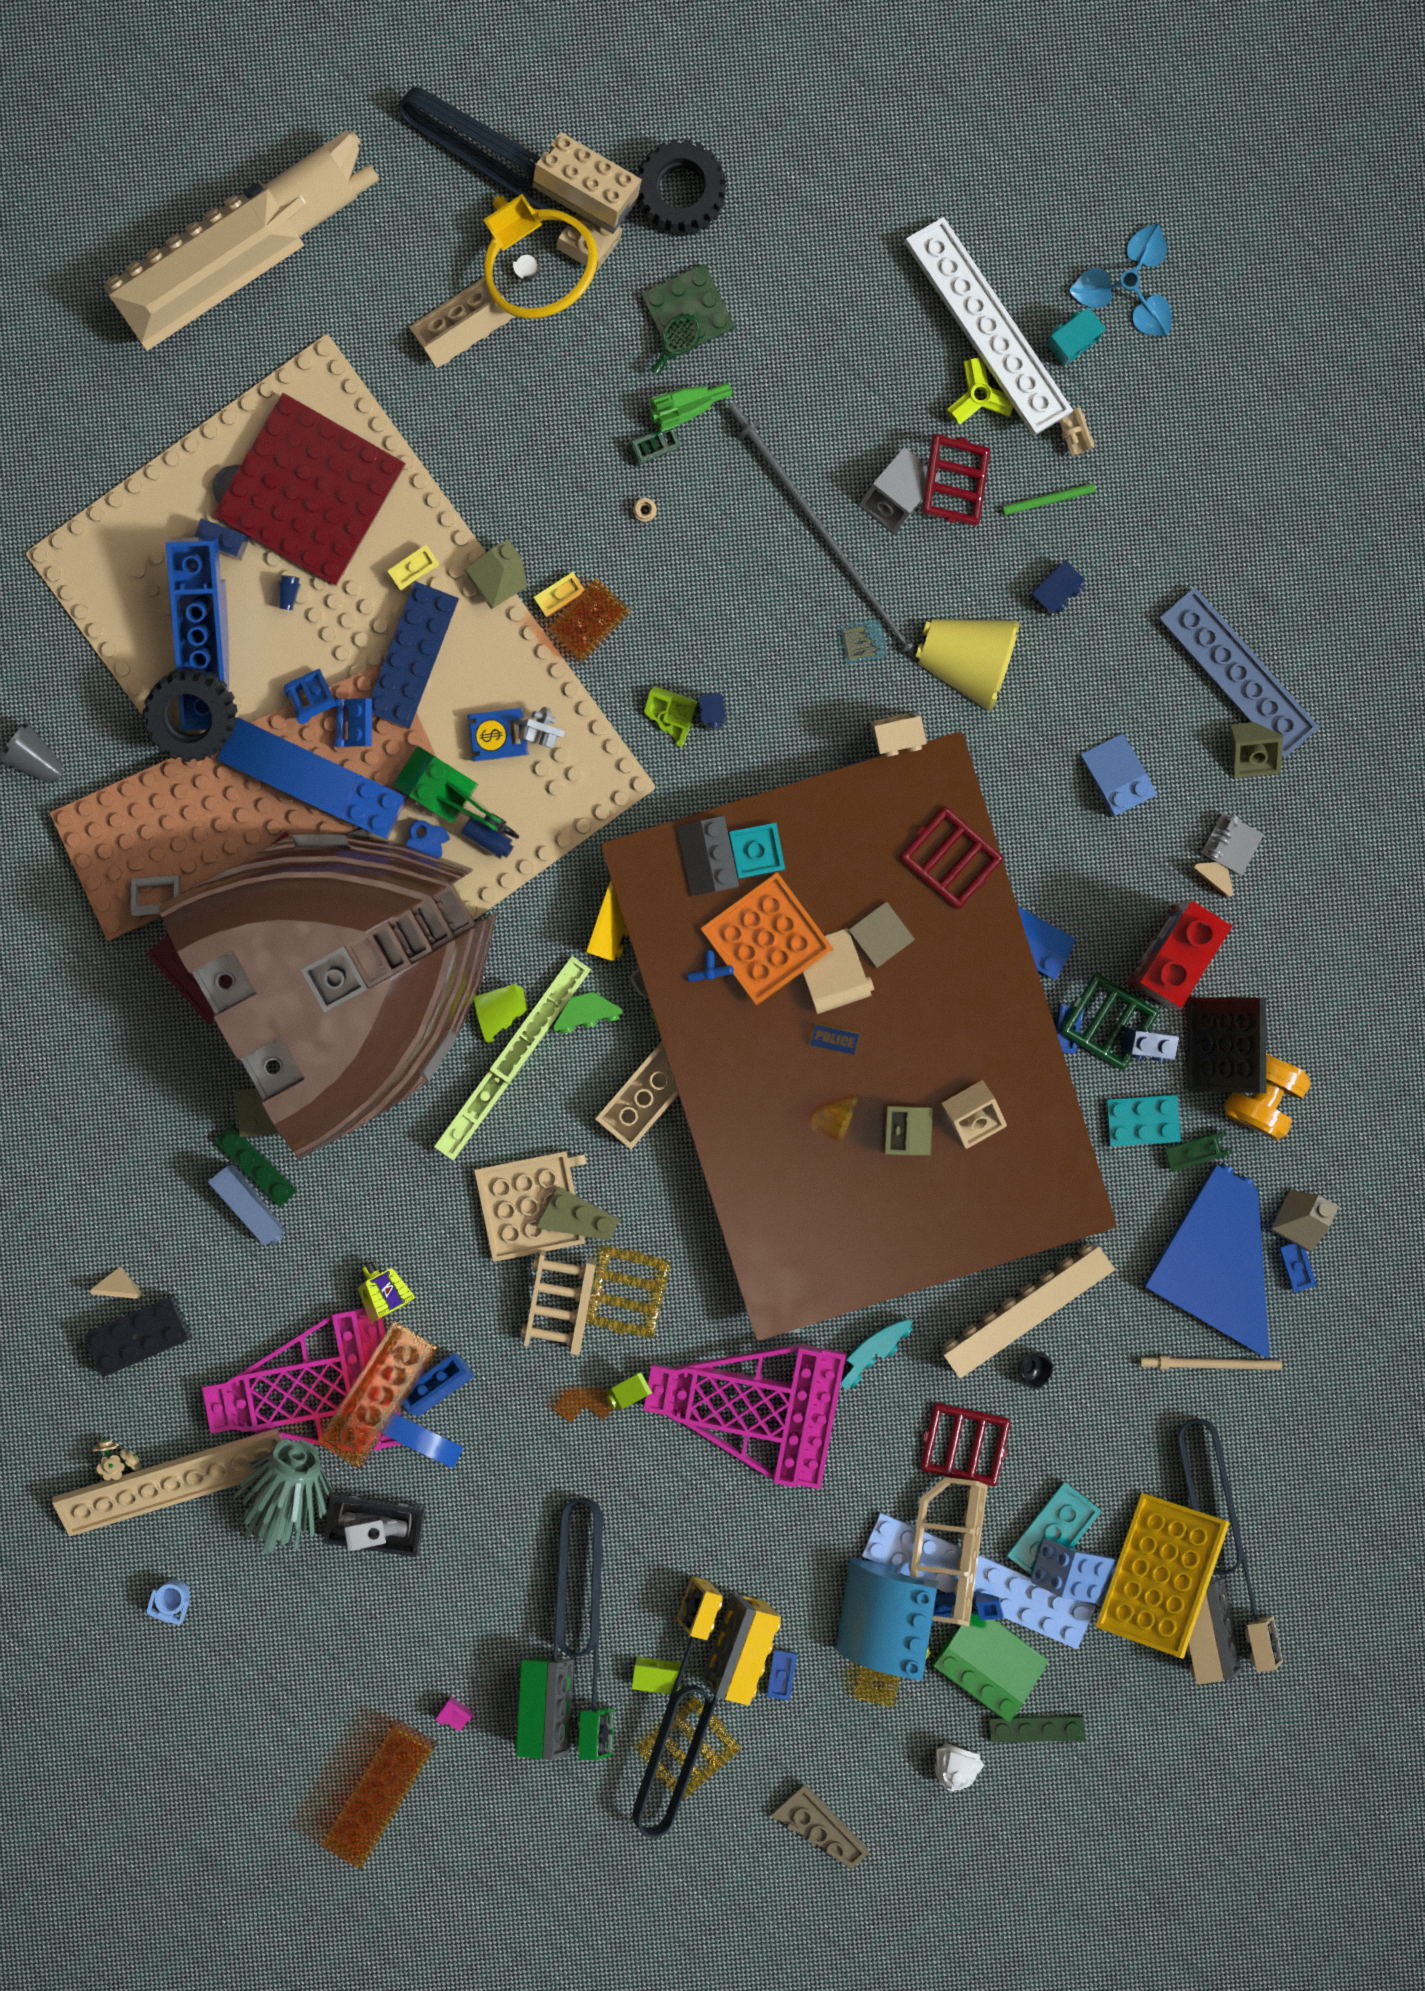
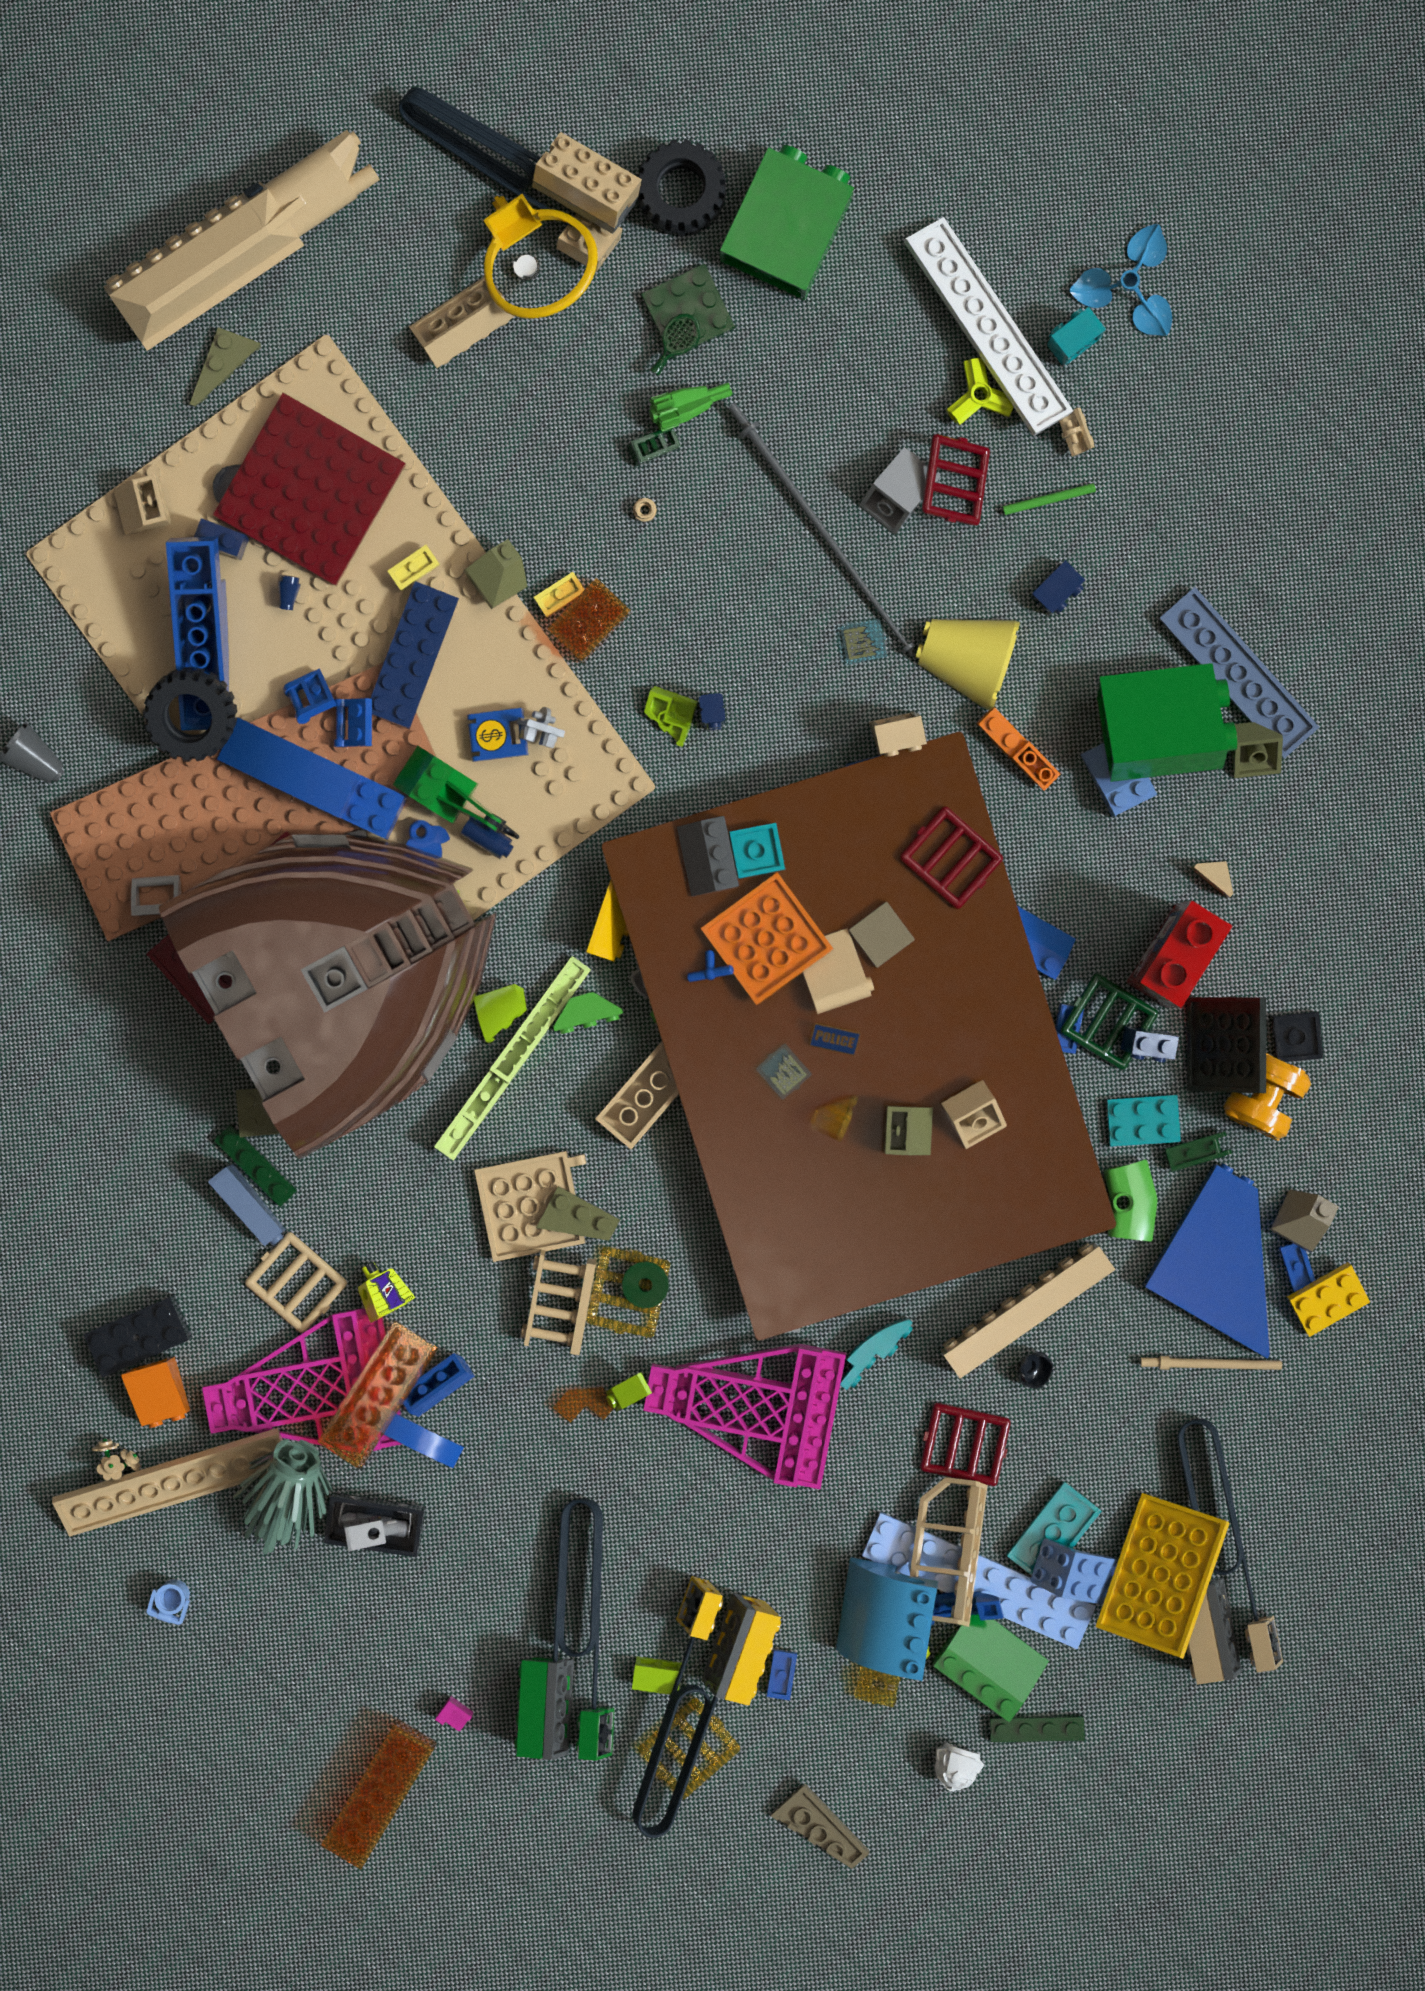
(117, 1285): tan slope -> none
(142, 504): none -> tan slope
(157, 1392): none -> orange slope
(225, 355): none -> olive wing
(286, 1311): none -> tan bar
(642, 1298): none -> dark green tile
(783, 1071): none -> piece
(787, 221): none -> green brick
(1018, 749): none -> orange slope
(1138, 1217): none -> bright green panel
(1164, 722): none -> green brick
(1232, 843): light grey hinge -> none
(1297, 1037): none -> black tile
(1328, 1299): none -> yellow plate

